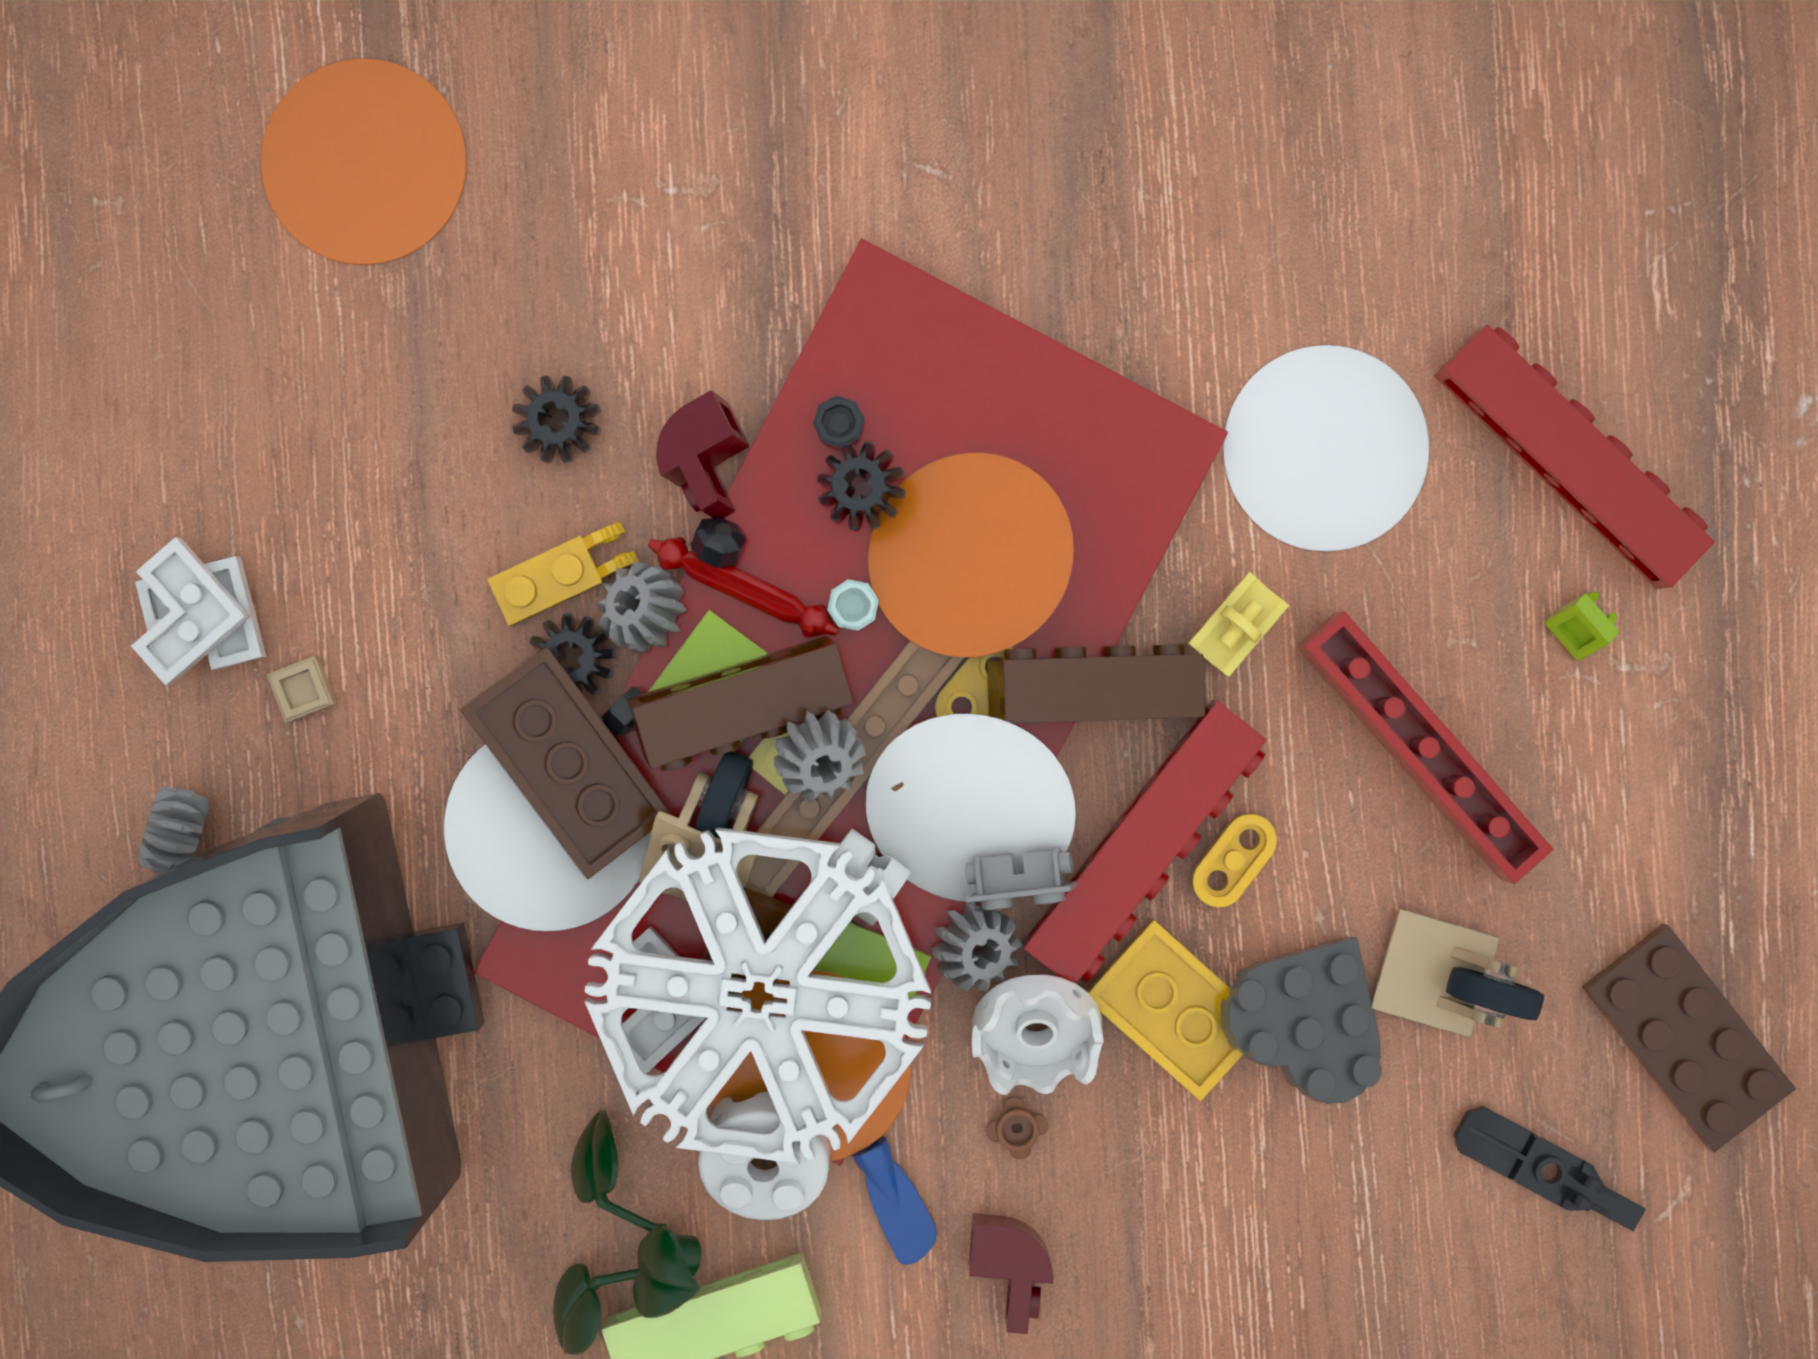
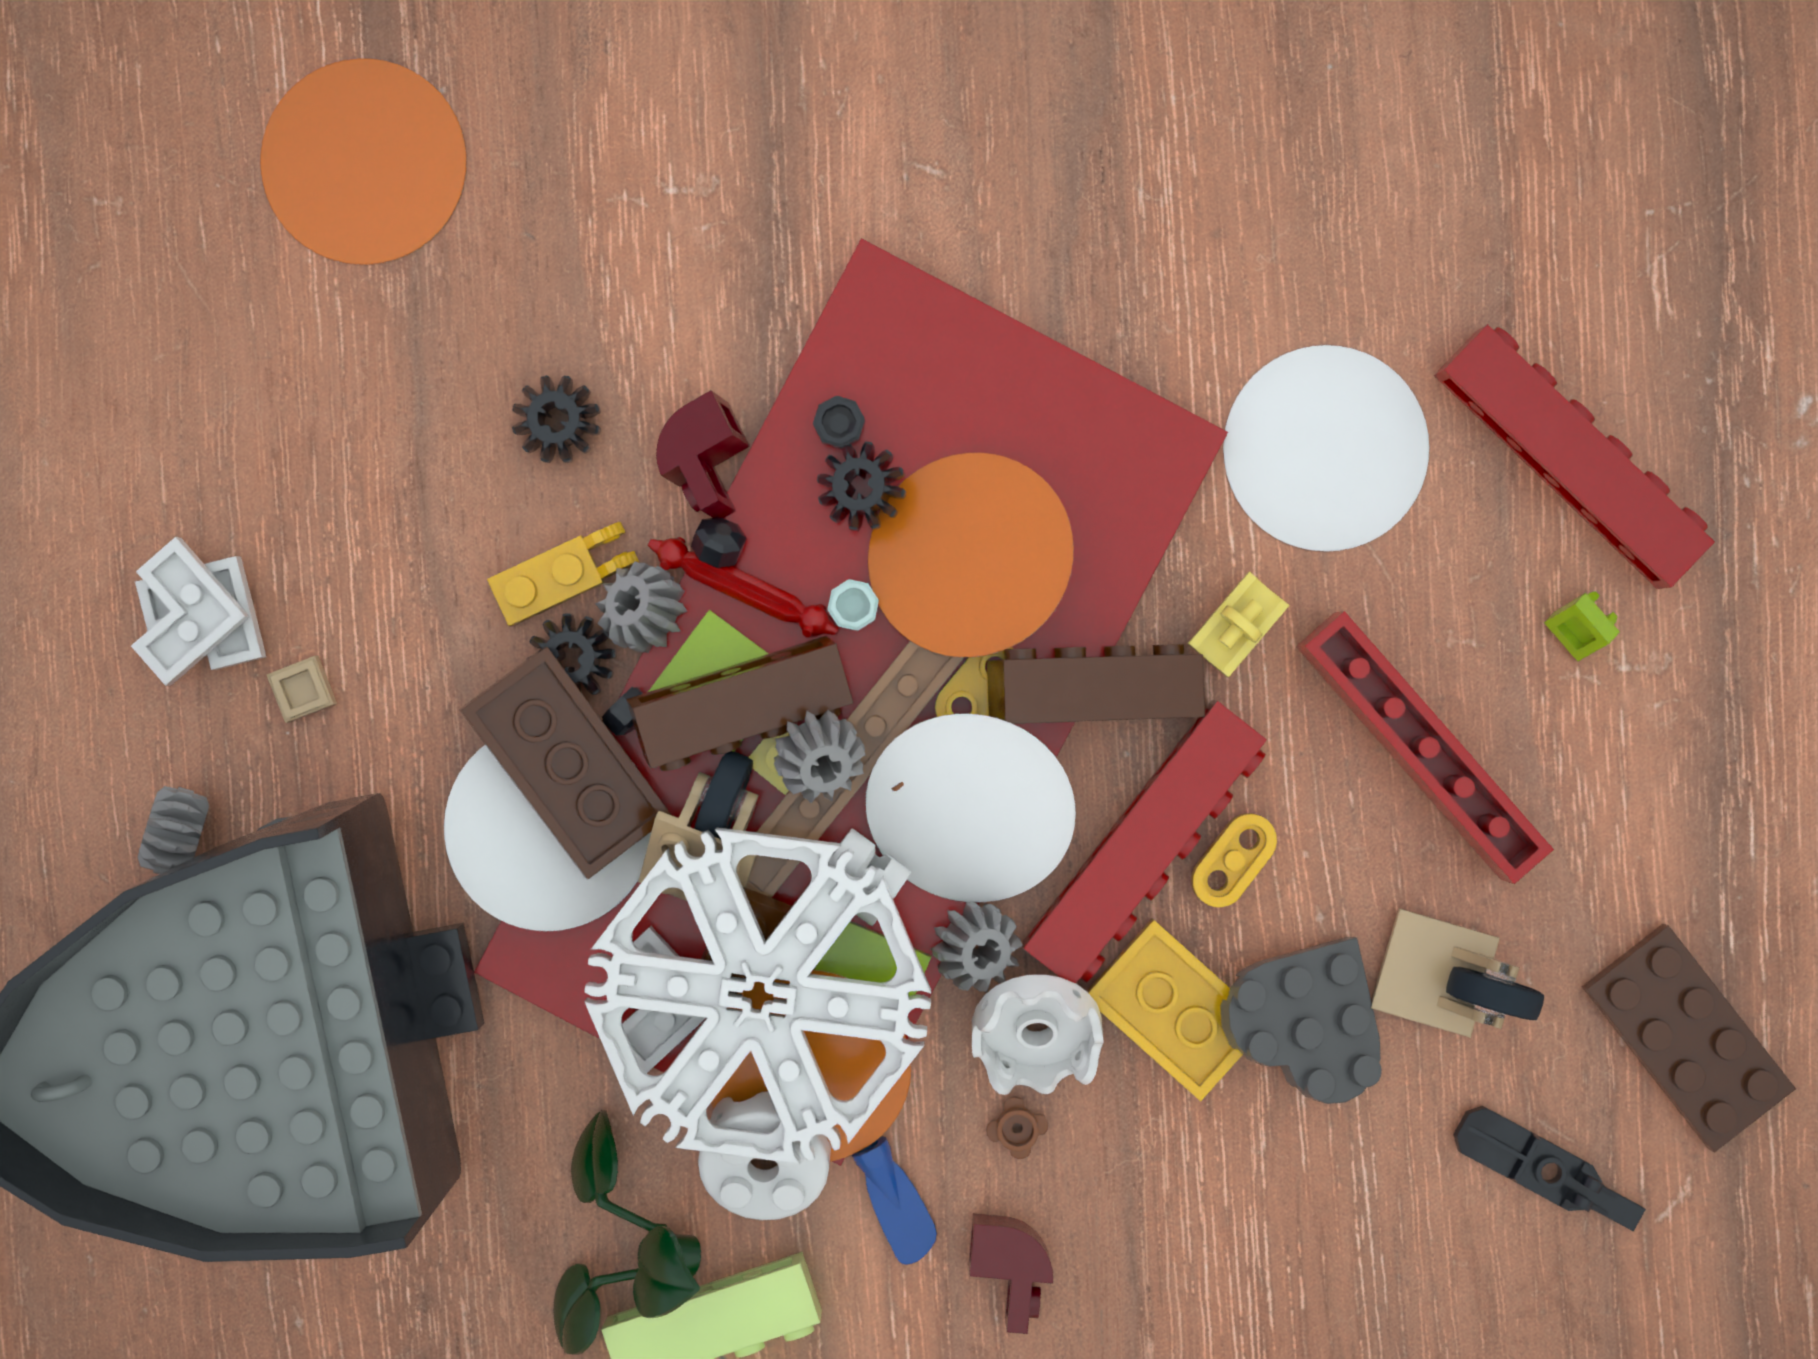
(999, 883): light grey hinge -> none

